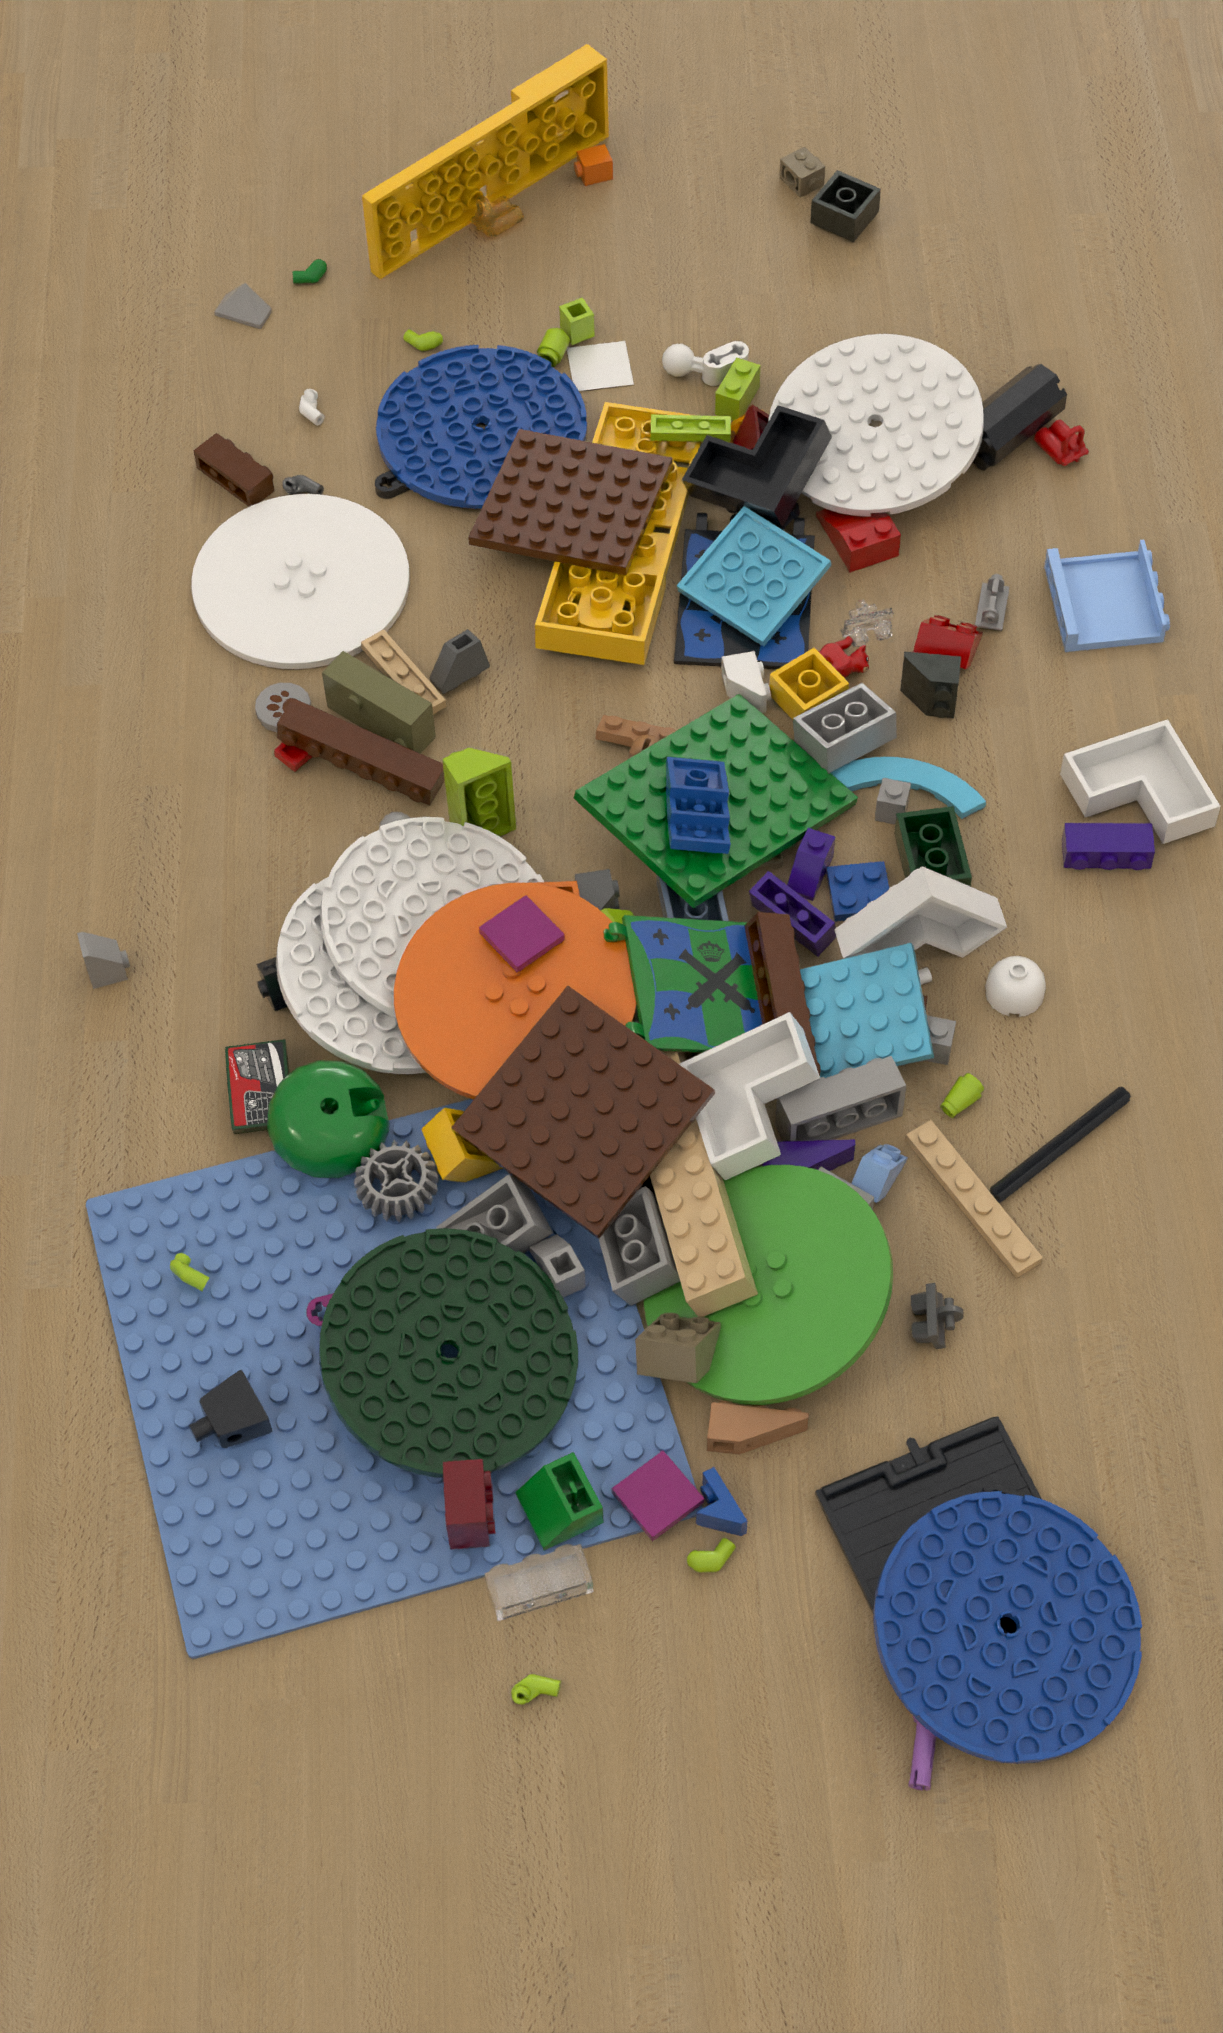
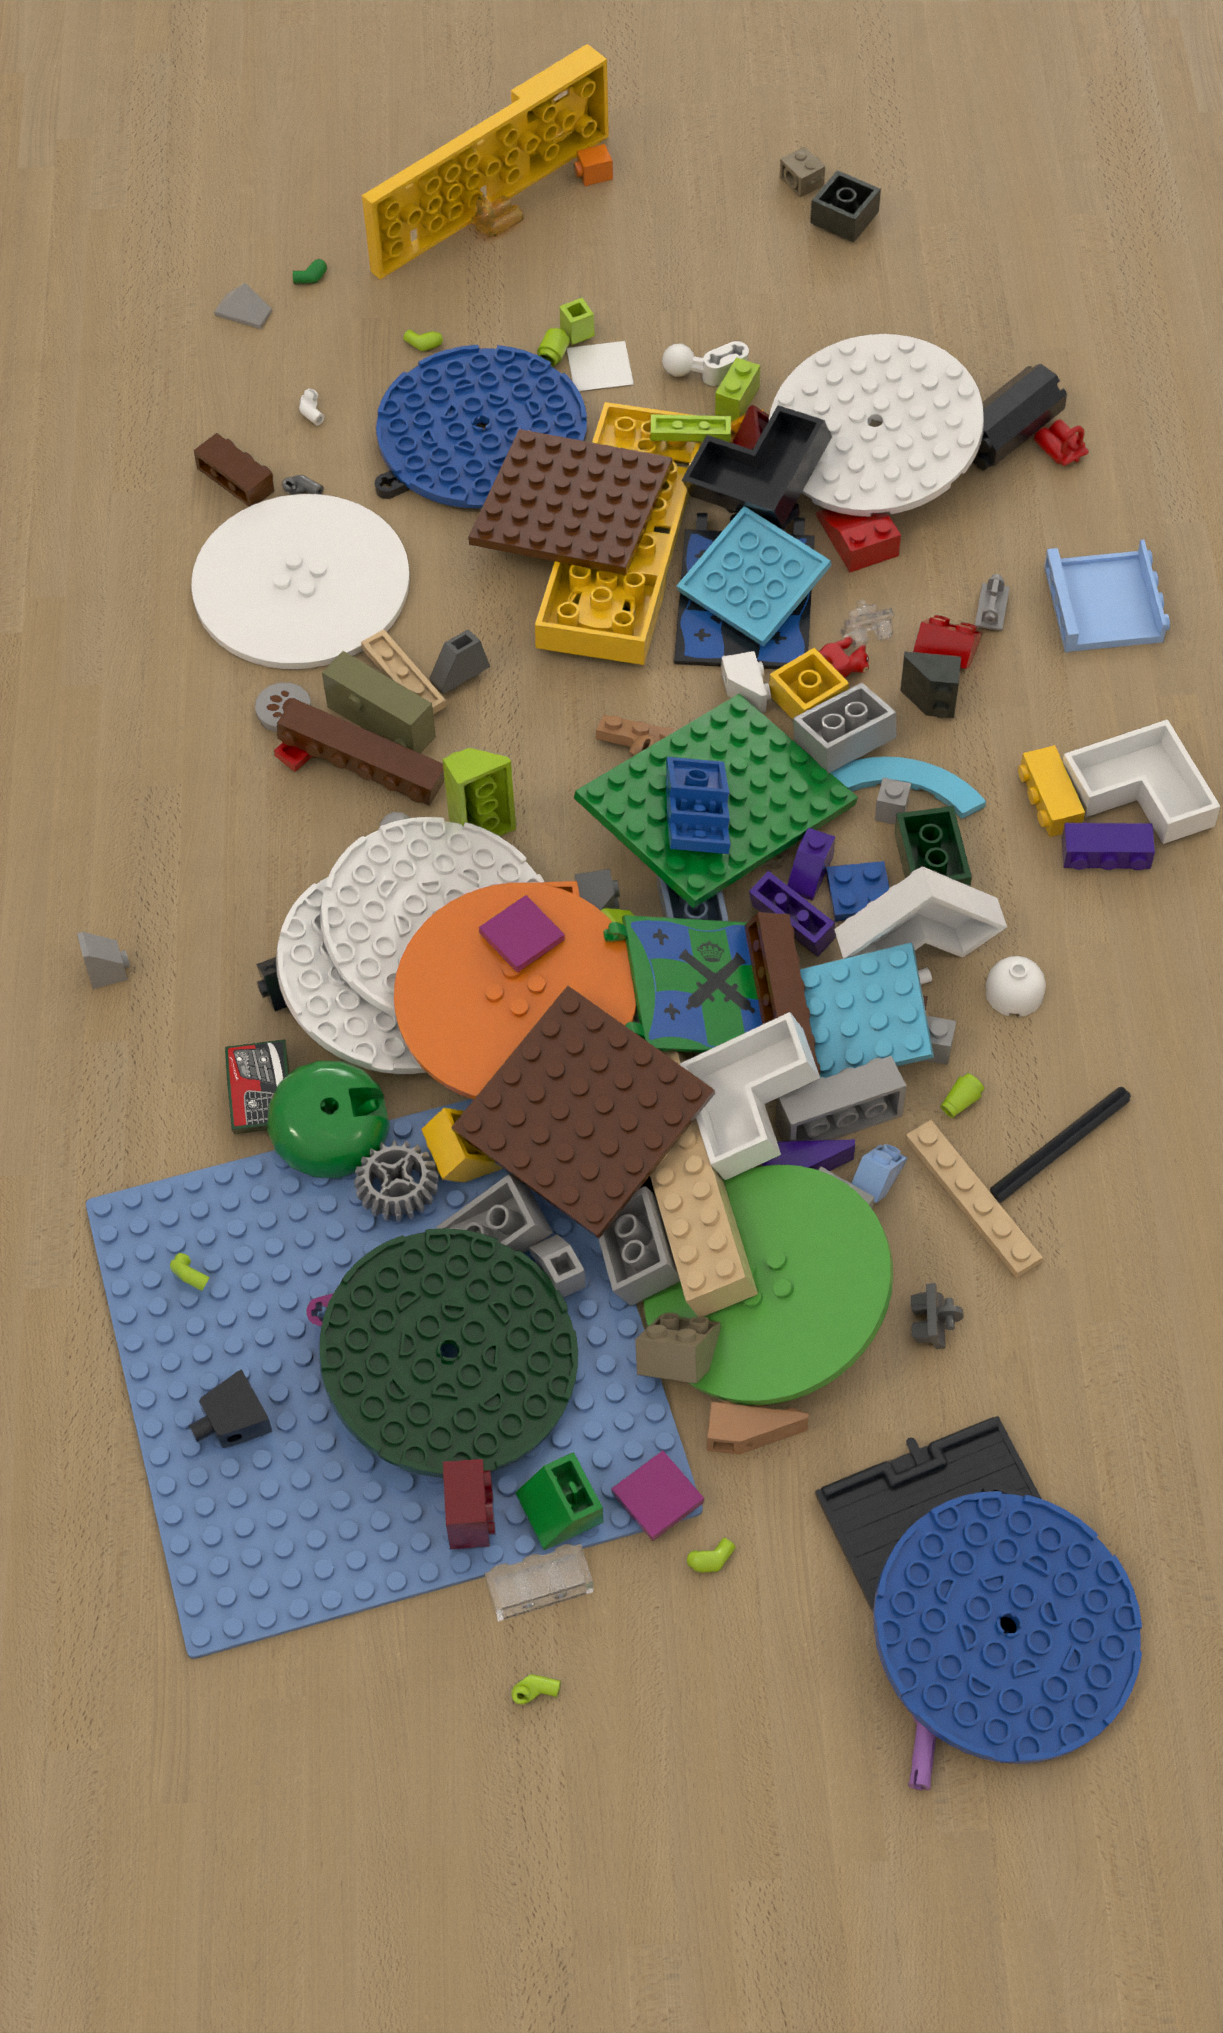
(723, 1512): blue slope -> none
(1050, 789): none -> yellow brick

